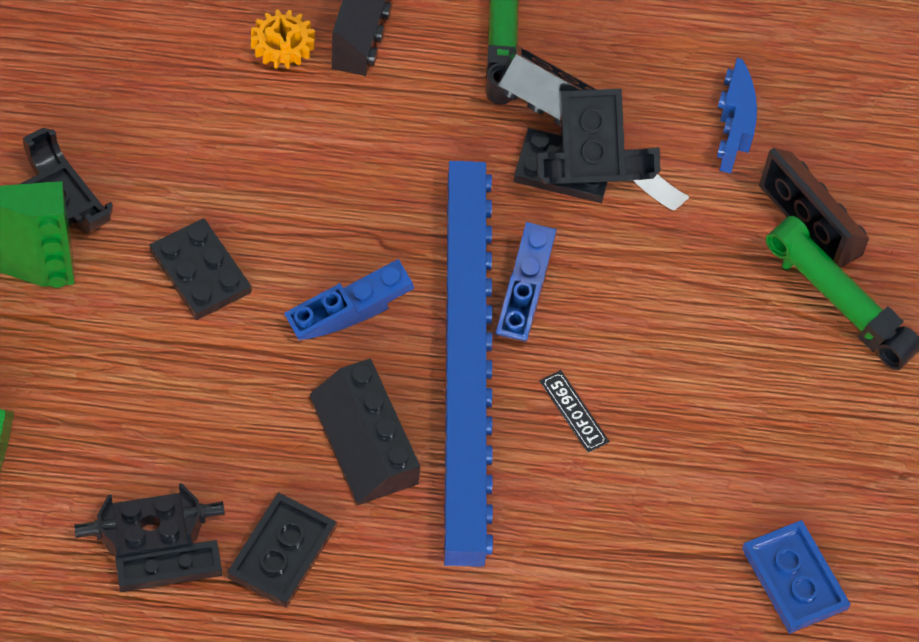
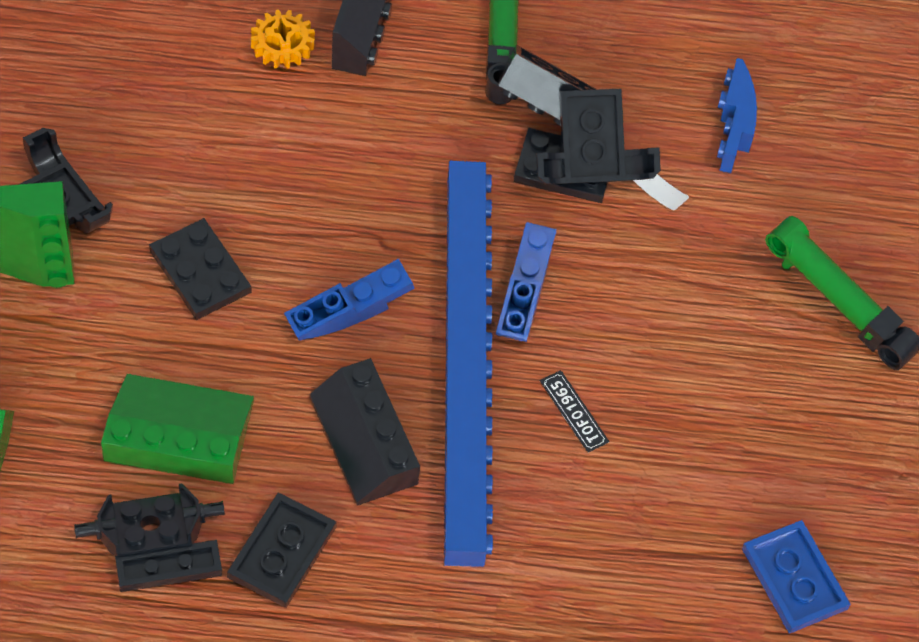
(177, 428): none -> green slope
(804, 197): black slope -> none

